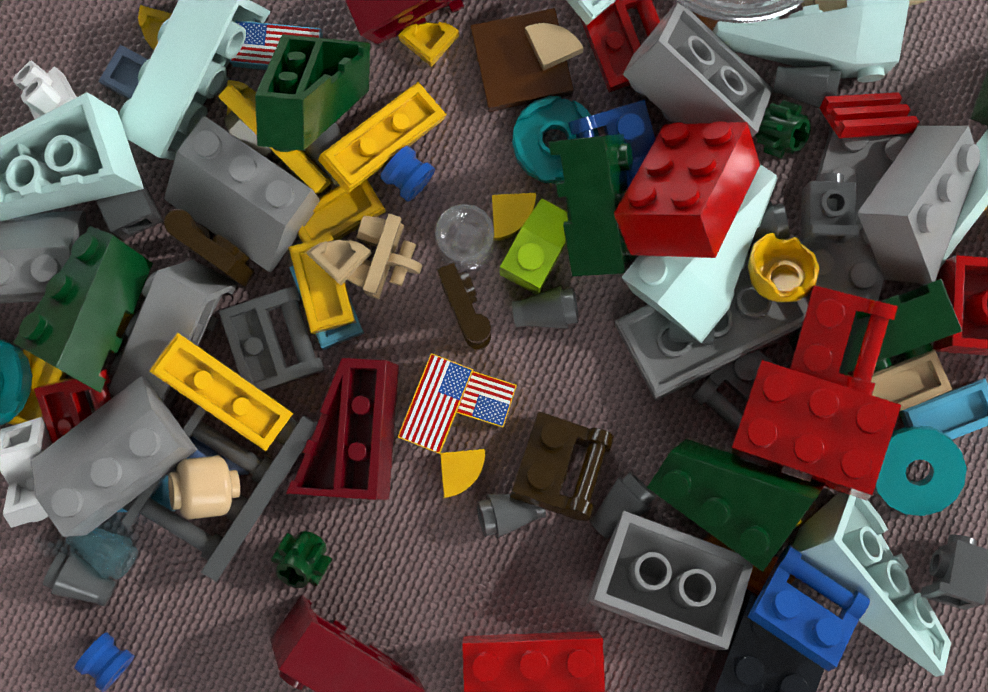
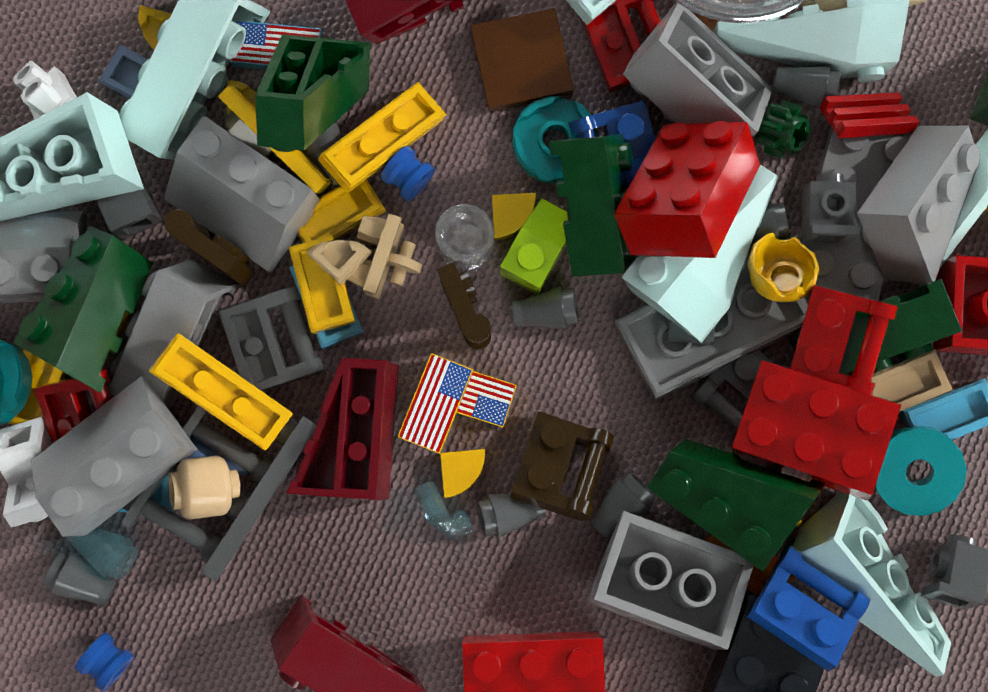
(301, 559): dark green gear -> none
(429, 40): yellow tile -> none
(437, 515): none -> clear light blue arm
(552, 44): tan tile -> none

